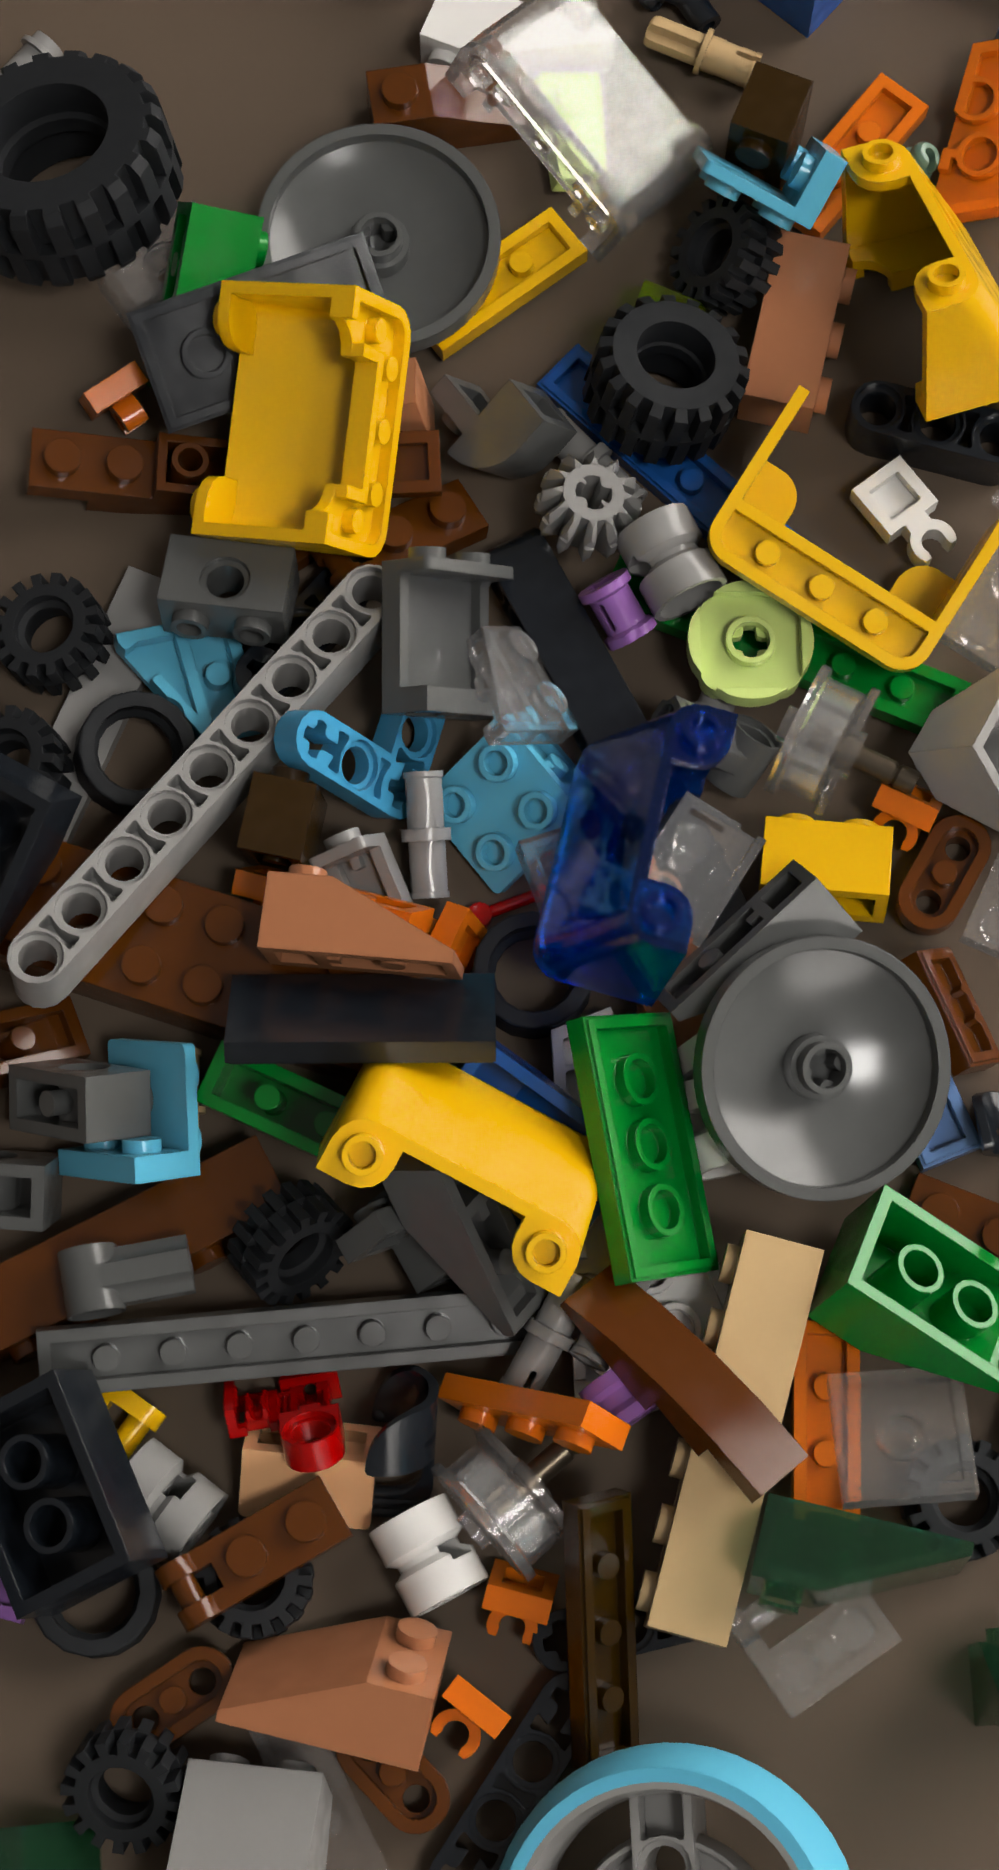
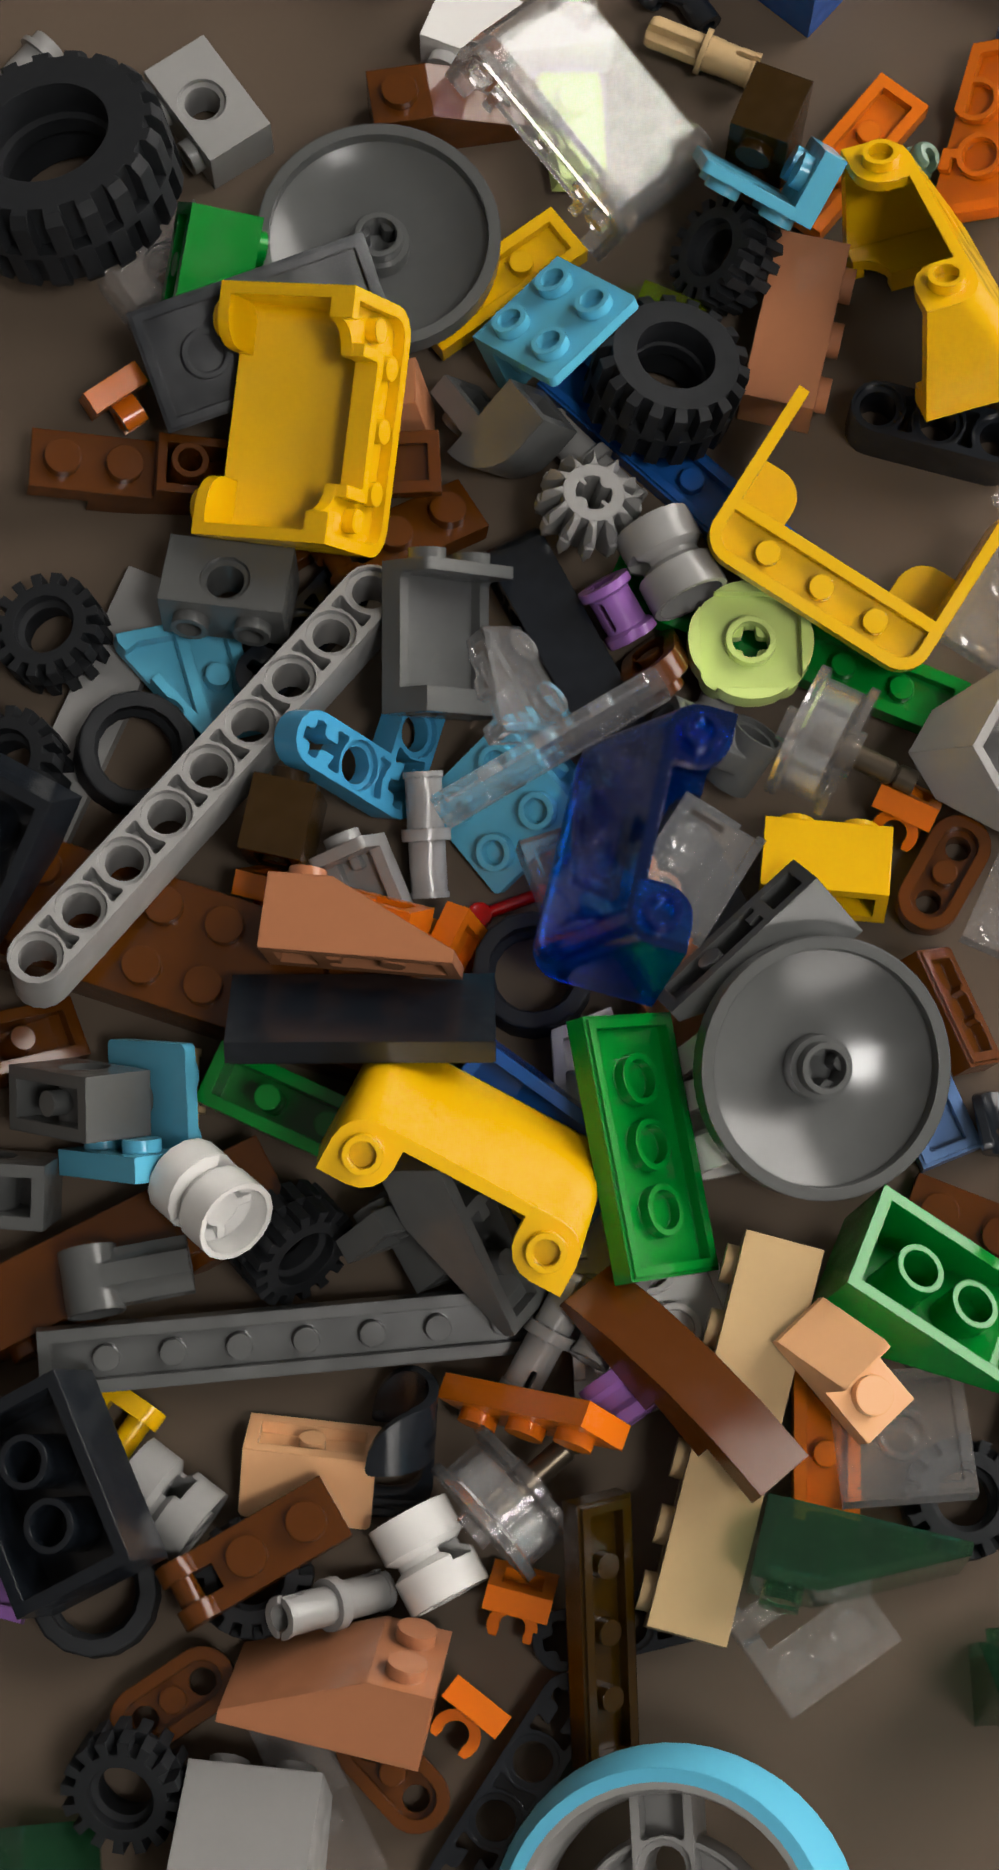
(200, 81): none -> light grey brick
(210, 1198): none -> white wheel
(295, 1416): red piece -> none
(330, 1604): none -> light grey pin
(550, 747): none -> clear tile
(552, 325): none -> medium azure bracket
(663, 652): none -> reddish brown plate
(844, 1368): none -> light nougat slope
(898, 505): white plate -> none

